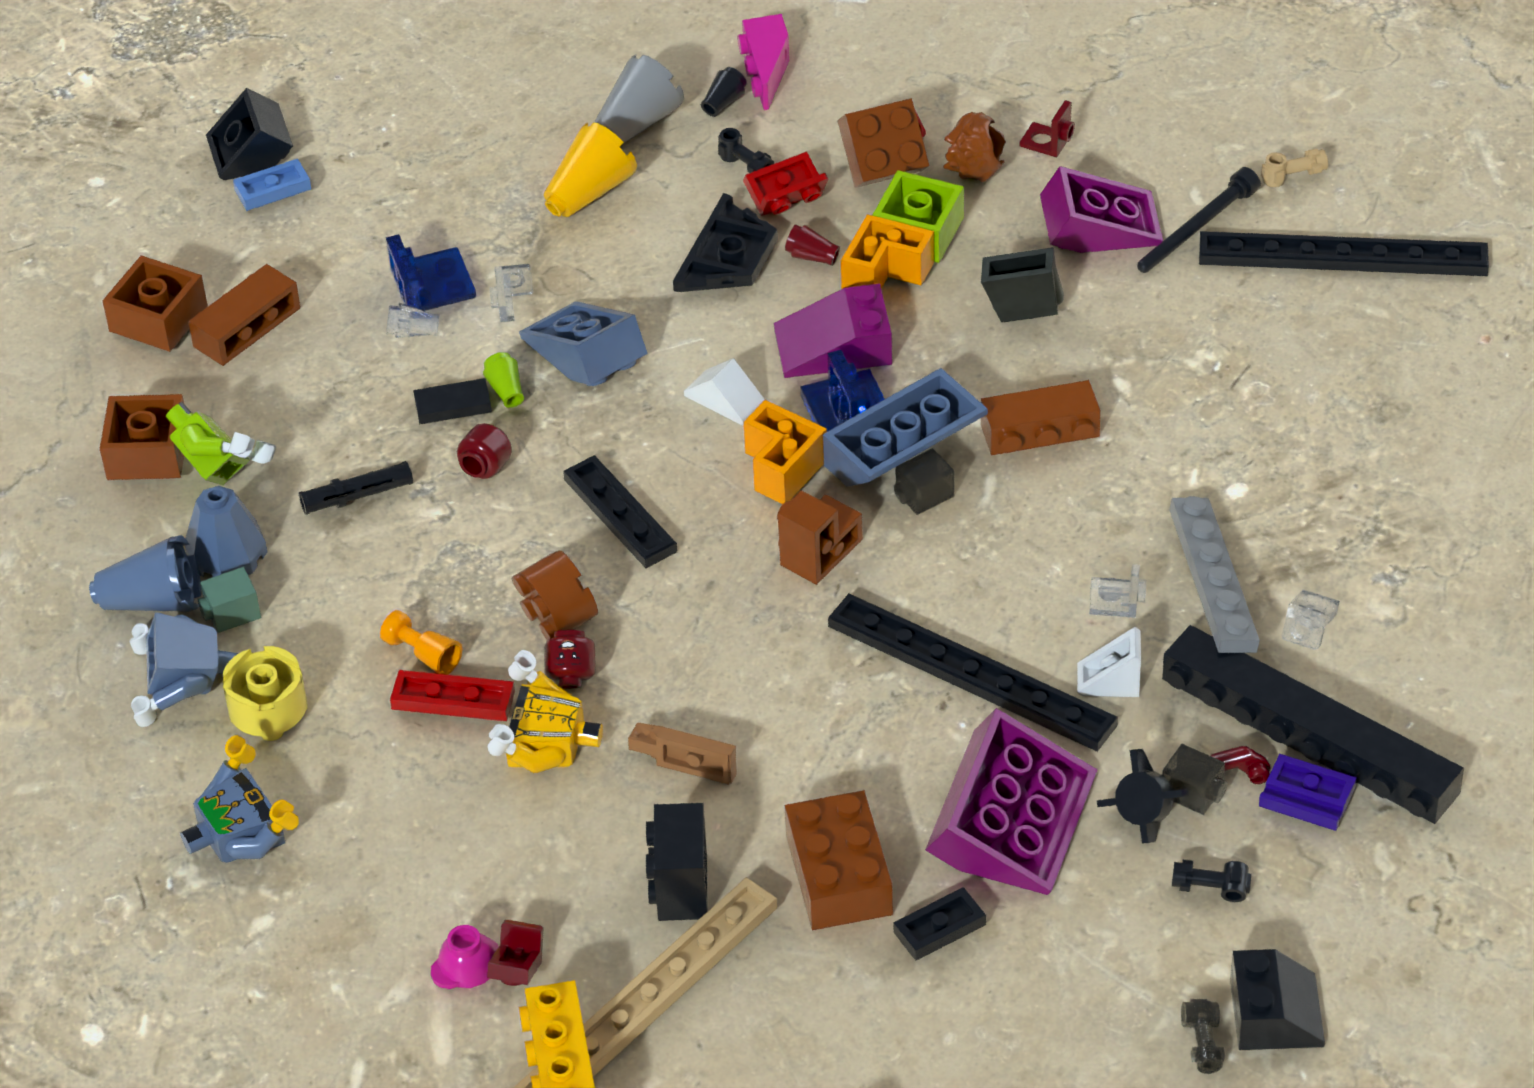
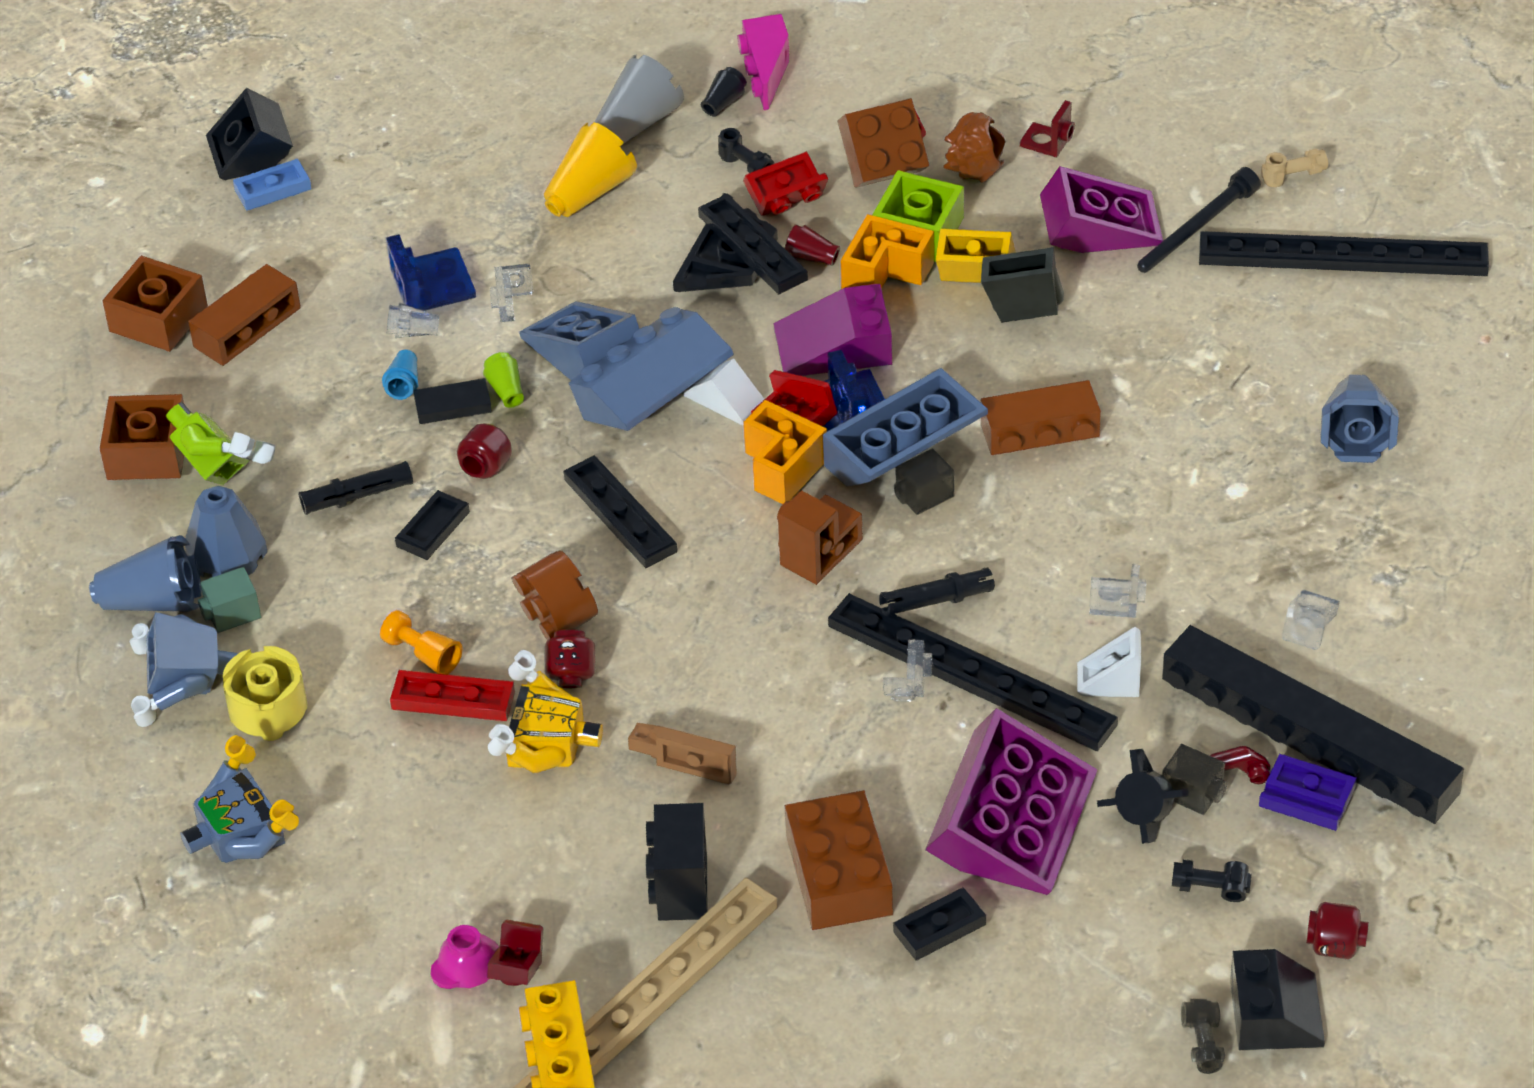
(401, 375): none -> dark azure cone
(432, 525): none -> black tile
(648, 369): none -> sand blue slope
(753, 243): none -> black tile
(802, 396): none -> red bracket
(918, 666): none -> clear bracket
(951, 588): none -> black pin
(962, 252): none -> yellow brick
(1214, 575): light grey plate -> none
(1336, 930): none -> dark red head
(1358, 421): none -> sand blue cone

